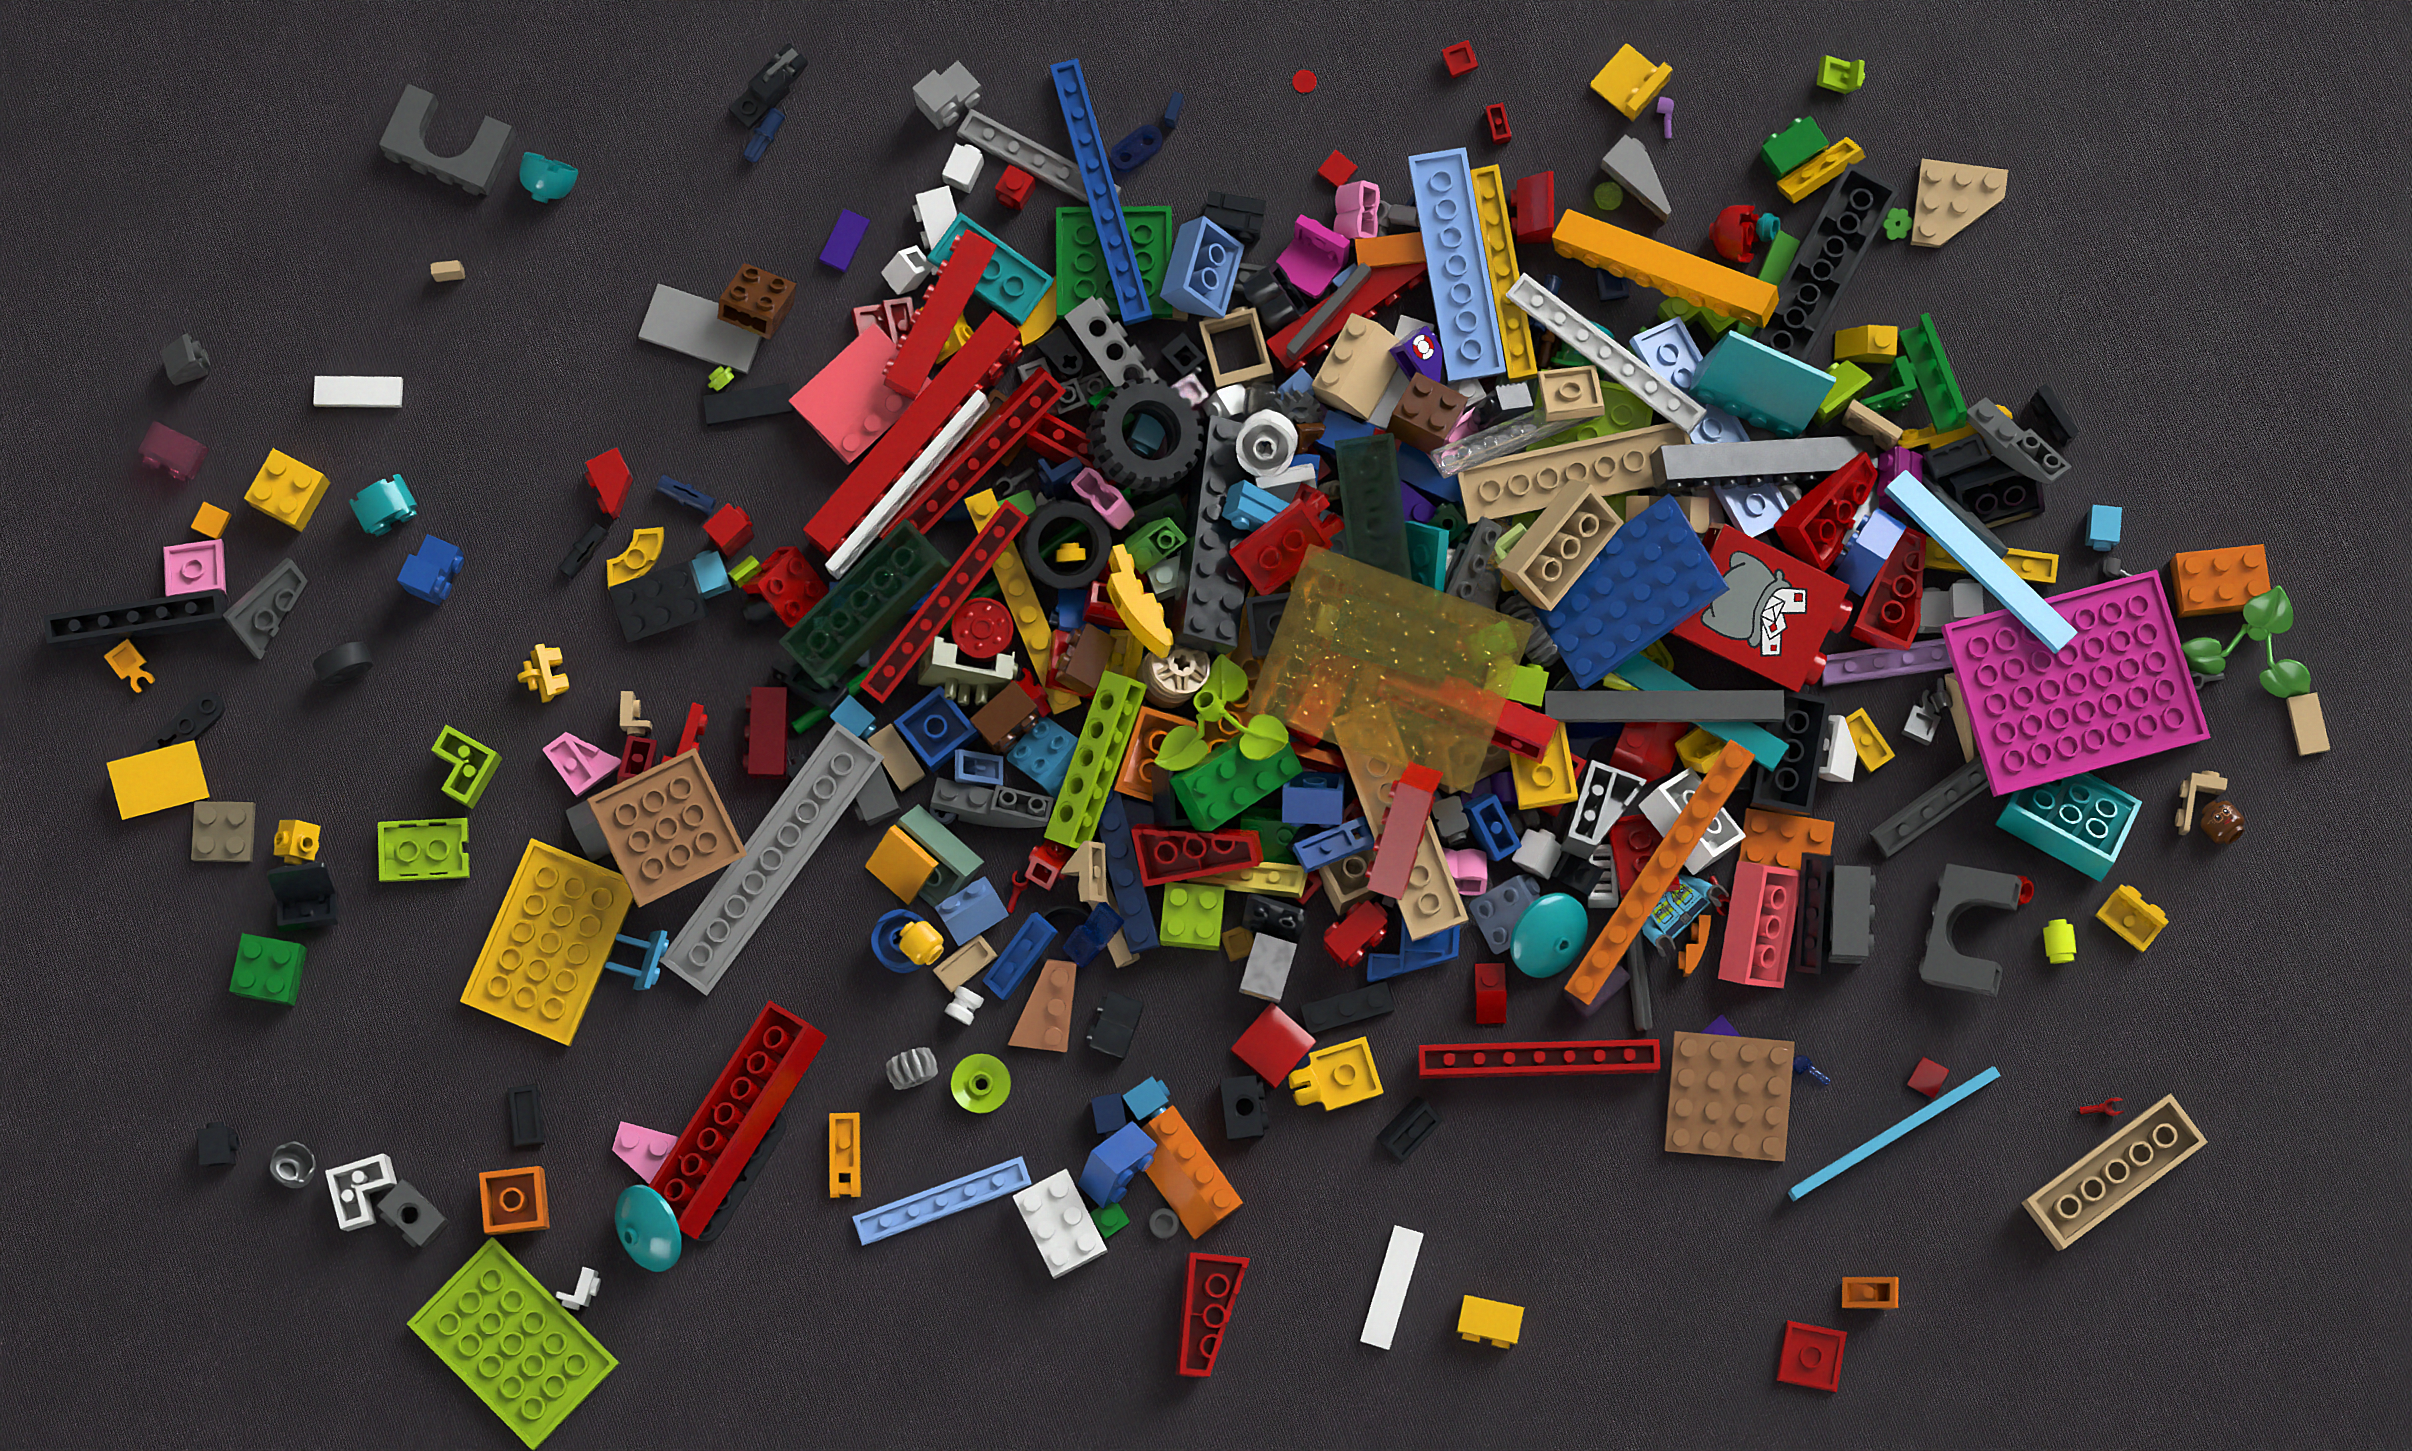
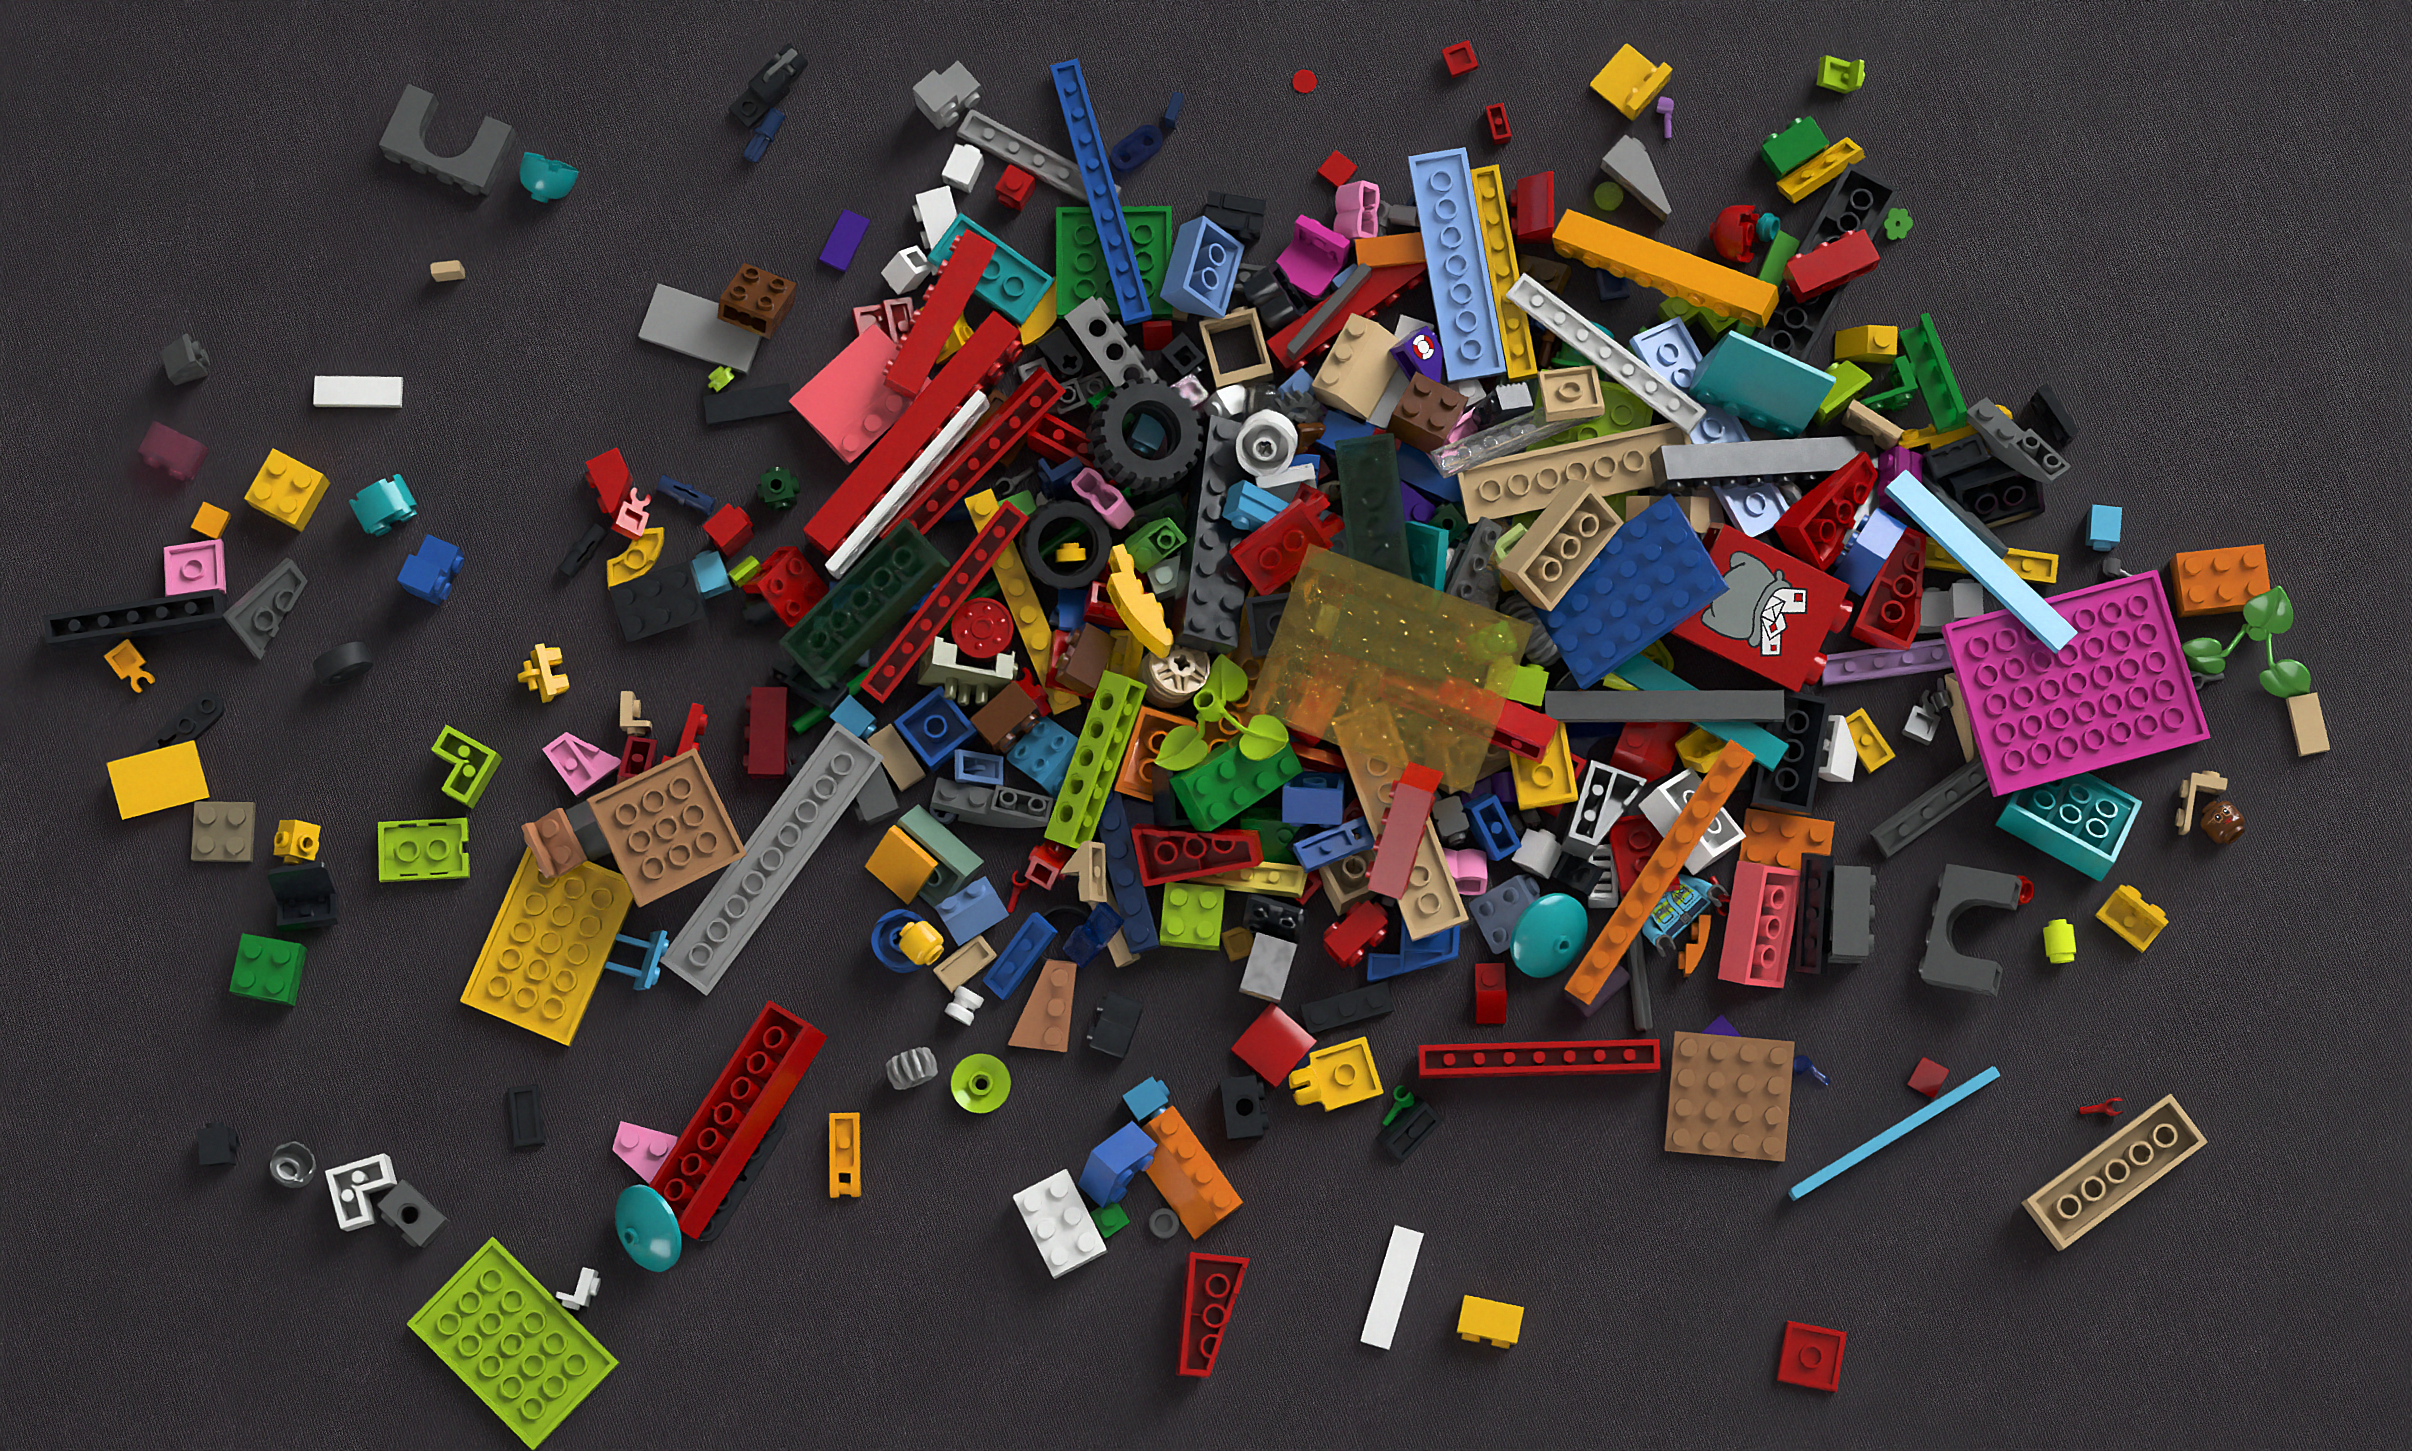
(514, 1200): orange brick -> none
(554, 844): none -> nougat bracket
(630, 517): none -> plate
(785, 496): none -> dark green brick
(942, 1201): light blue tile -> none
(1108, 1114): dark blue brick -> none
(1157, 334): none -> red slope
(1400, 1102): none -> green hand
(1547, 273): none -> dark brown plate
(1830, 265): none -> red brick
(1870, 1292): orange slope -> none
(1952, 199): tan plate -> none

